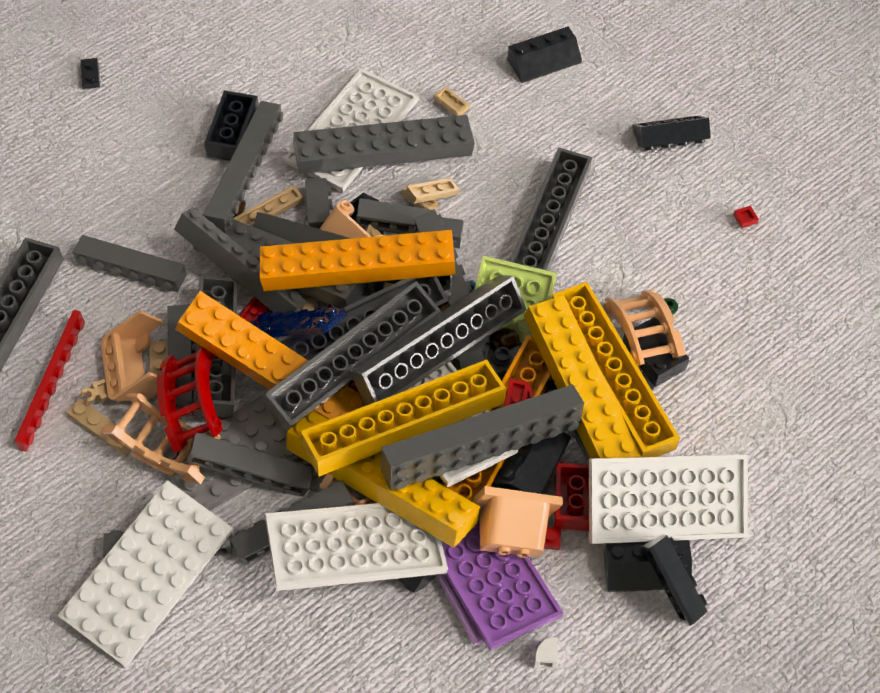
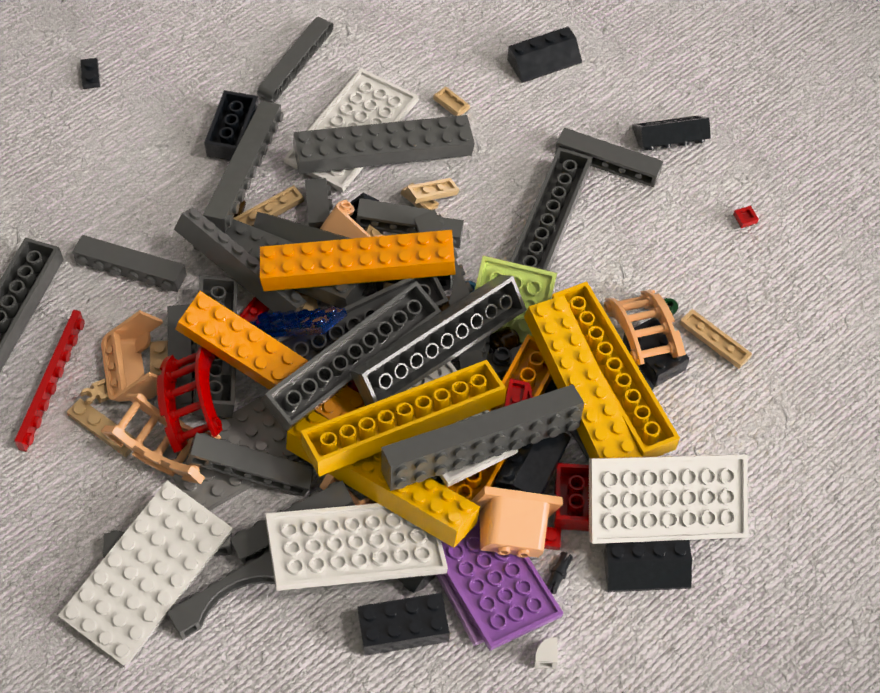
(191, 614): none -> dark grey arch
(295, 59): none -> dark grey beam
(403, 624): none -> black brick
(558, 572): none -> black pin
(612, 157): none -> dark grey brick
(675, 579): black slope -> none
(715, 338): none -> tan plate

